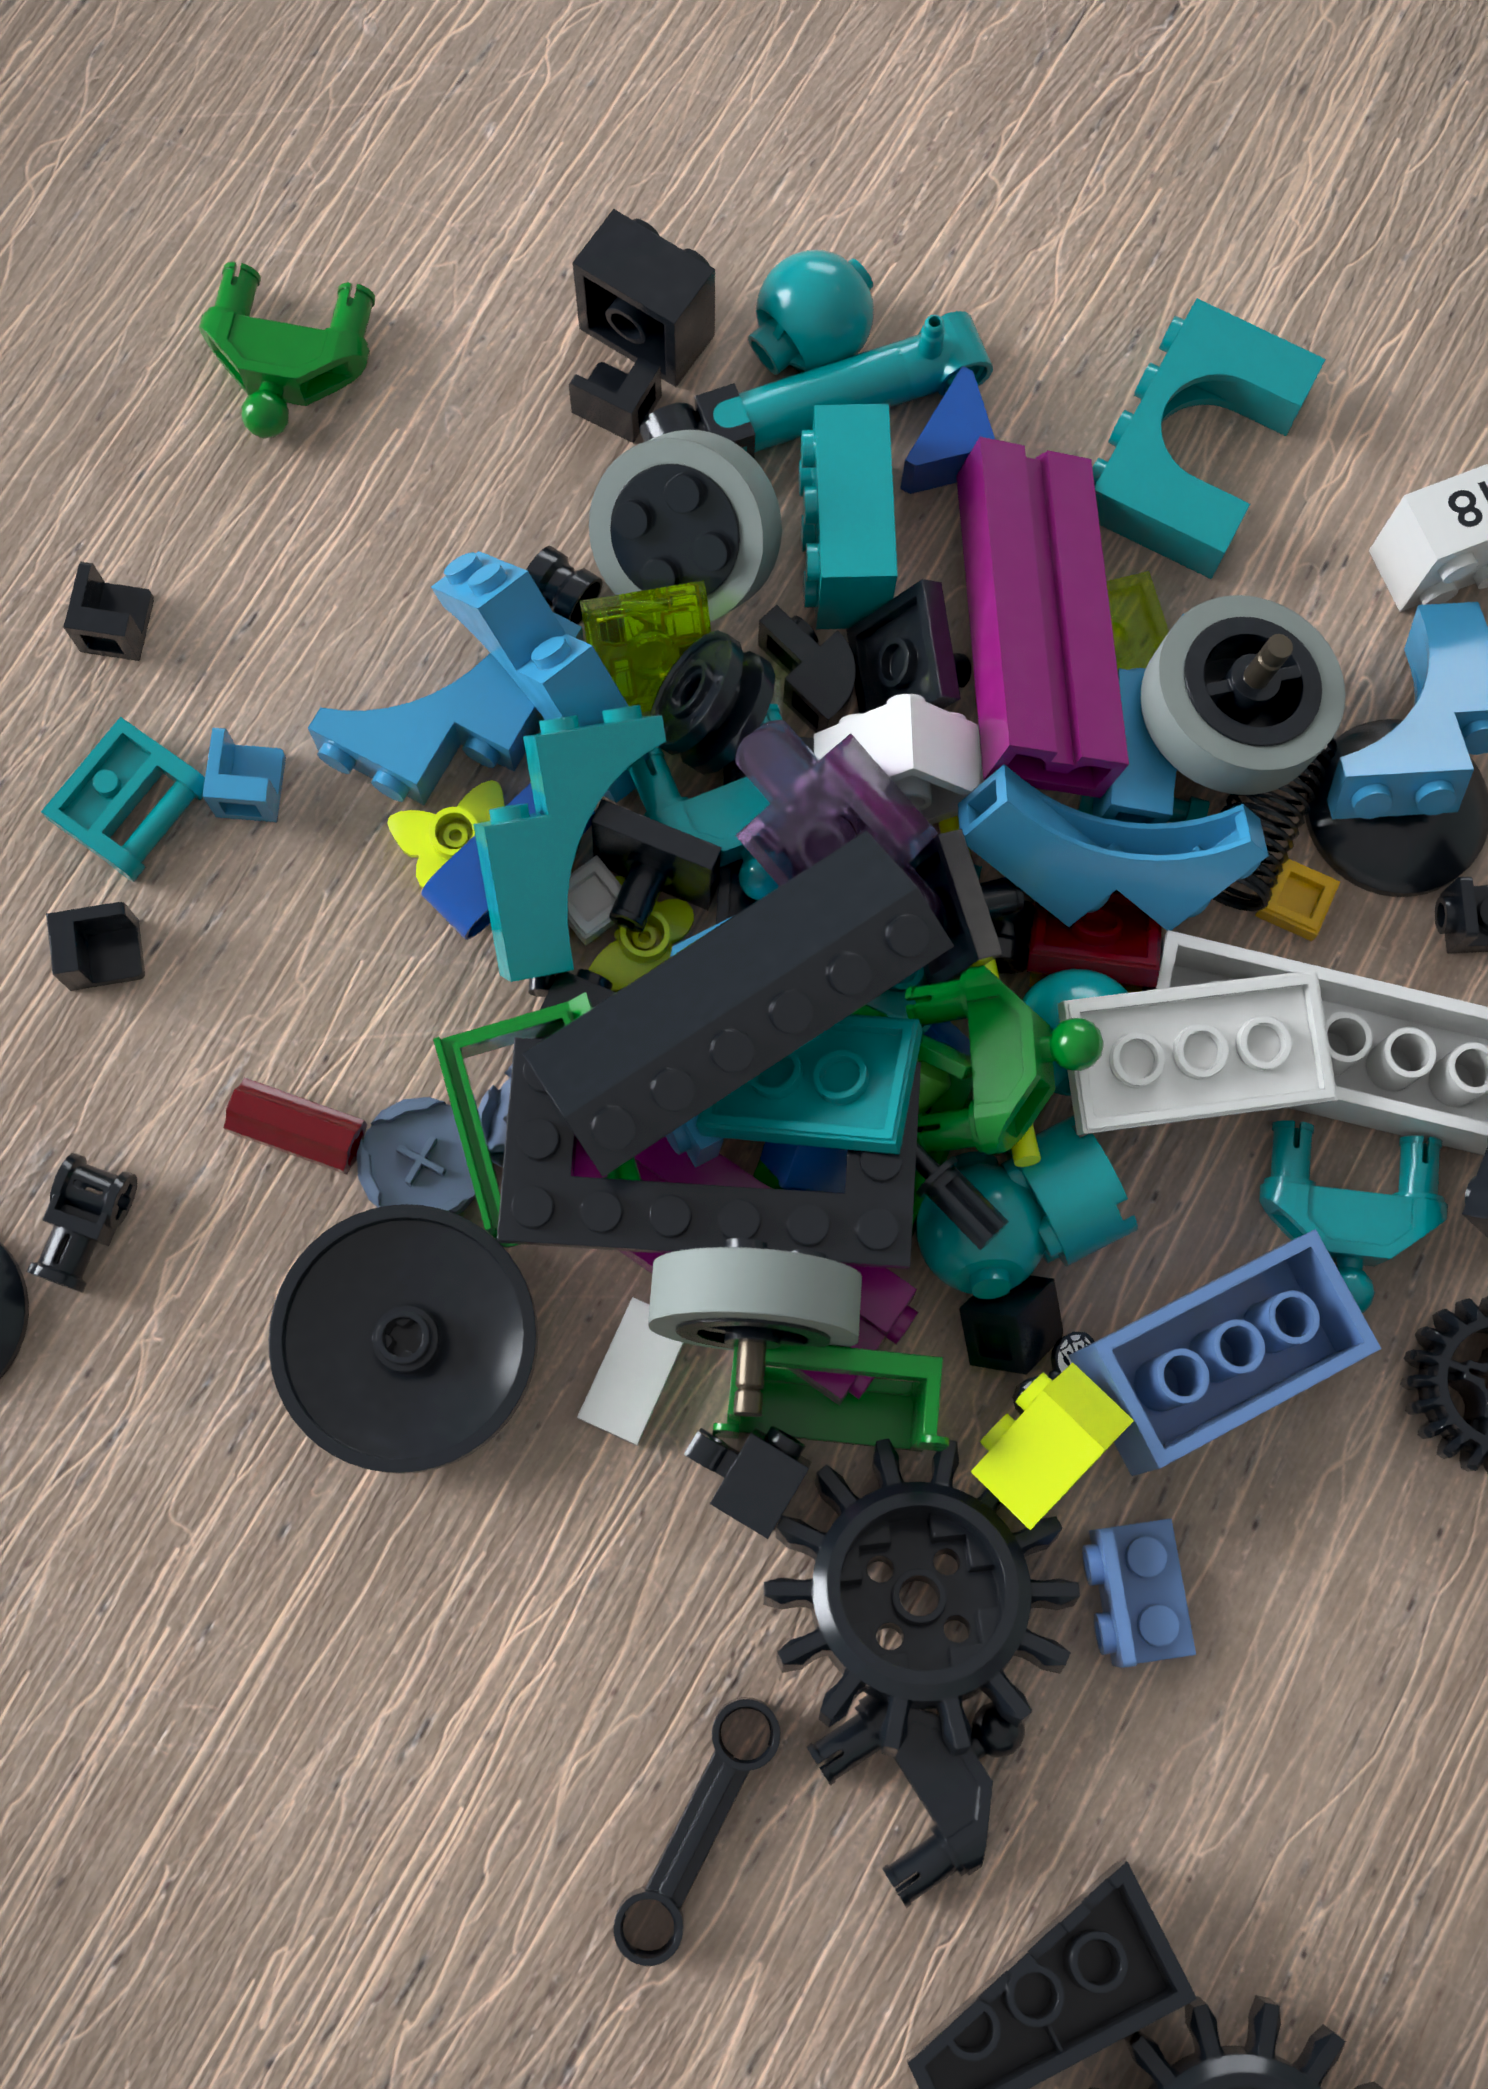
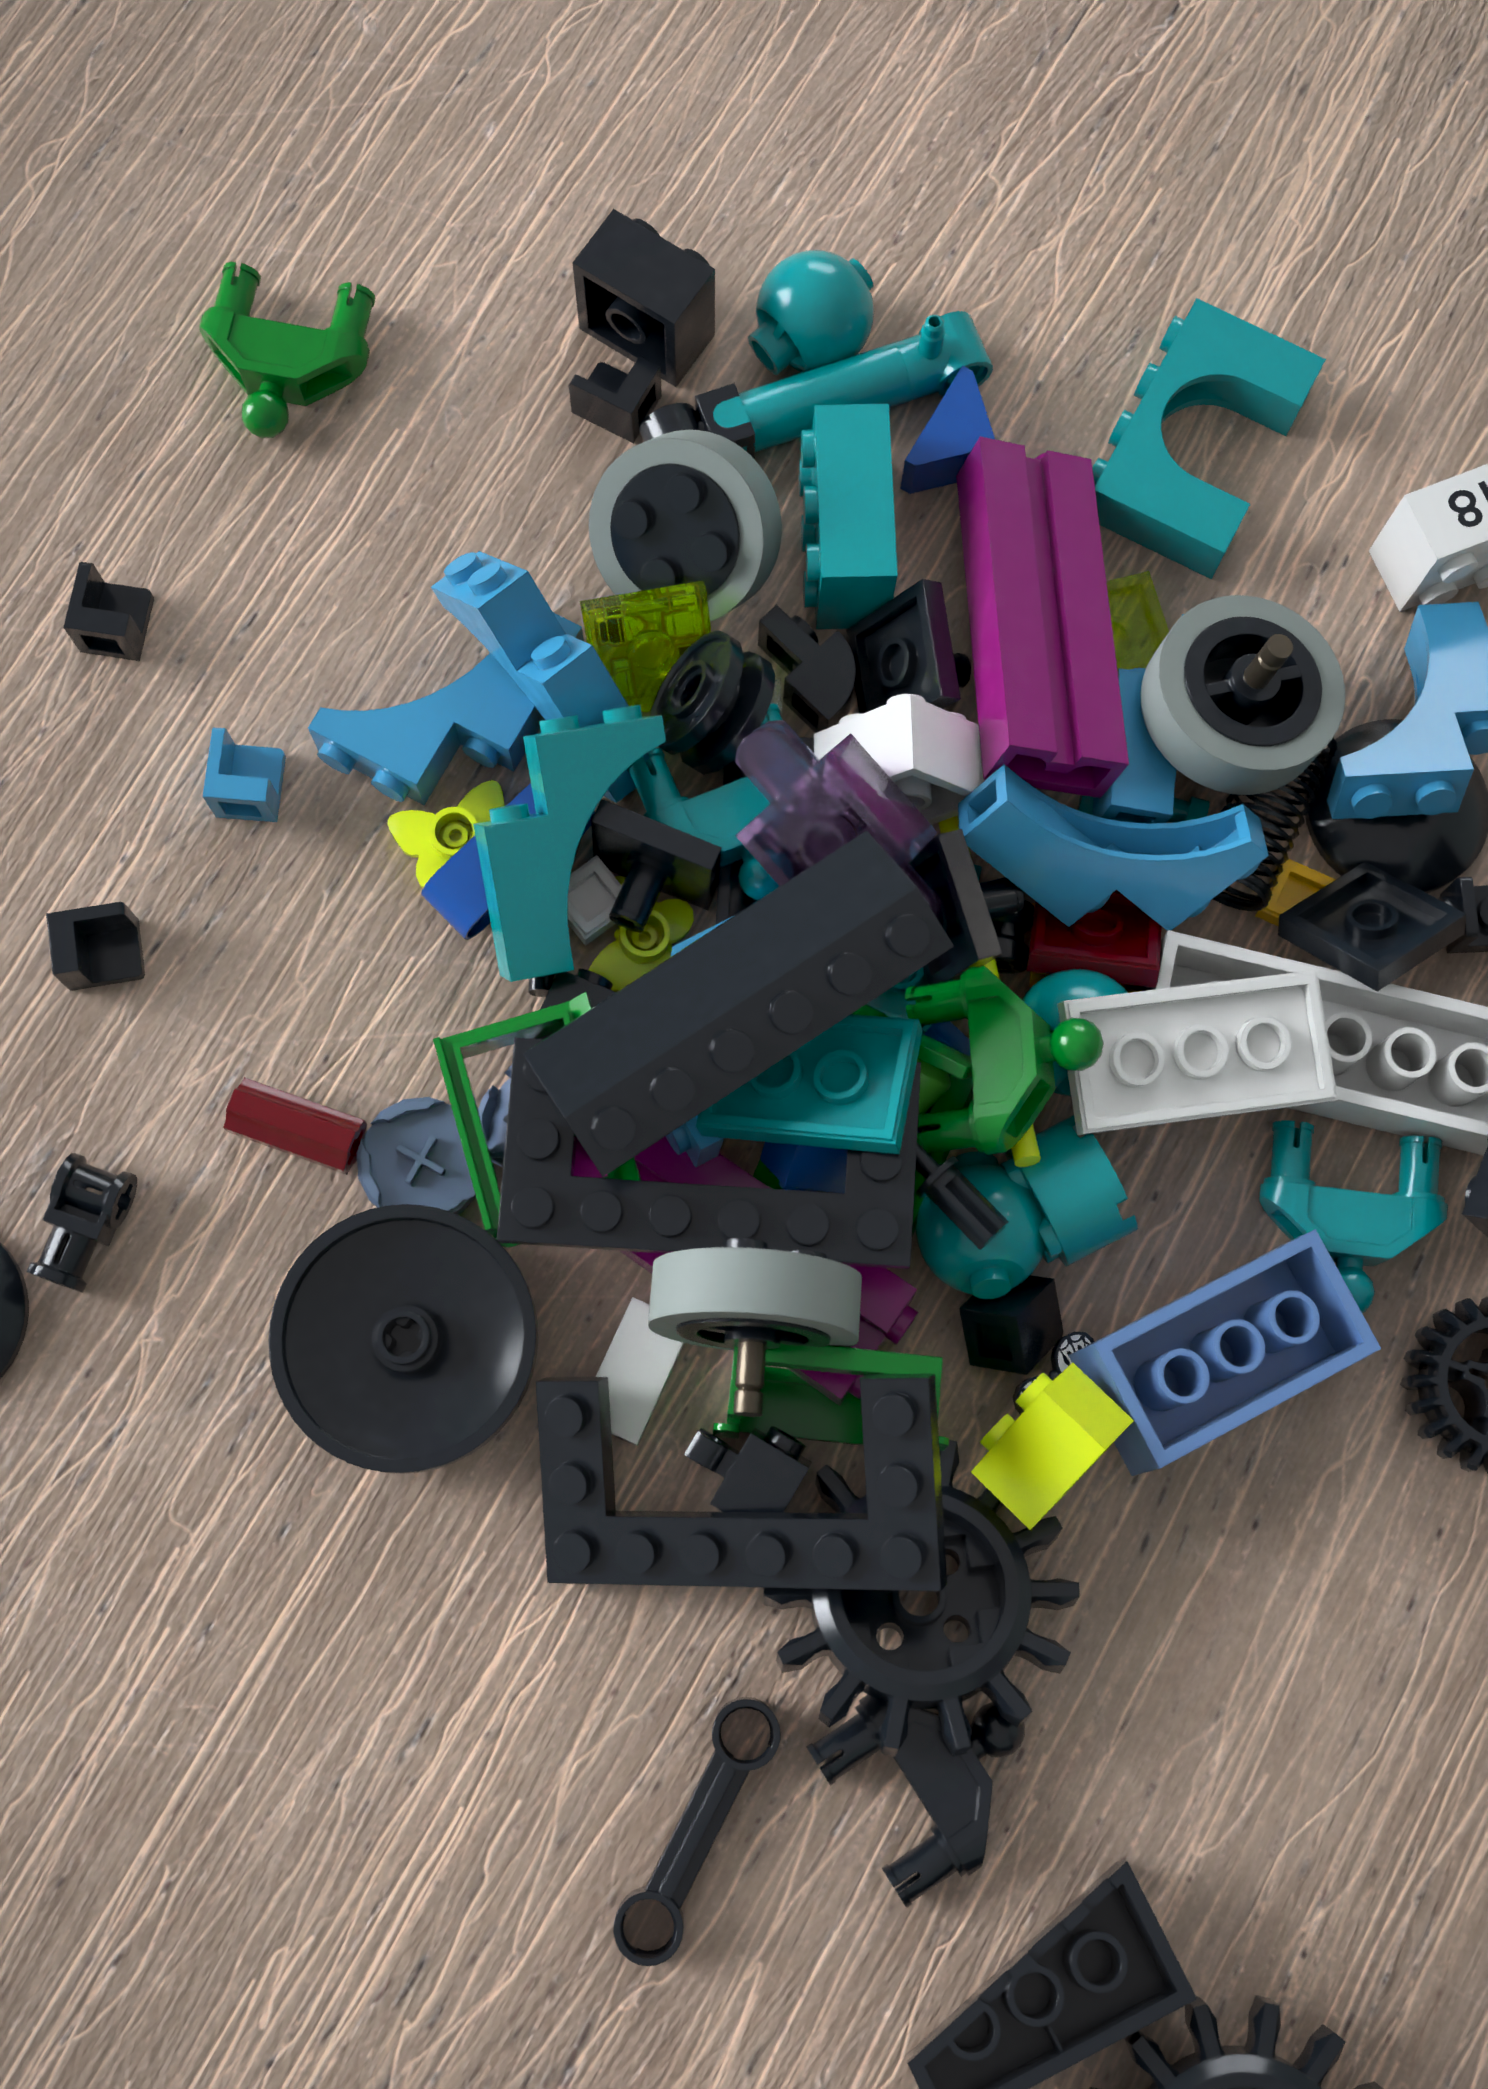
(112, 785): teal plate -> none
(562, 585): black wheel -> none
(885, 1549): none -> black plate
(1139, 1593): medium blue bracket -> none
(1371, 925): none -> black tile

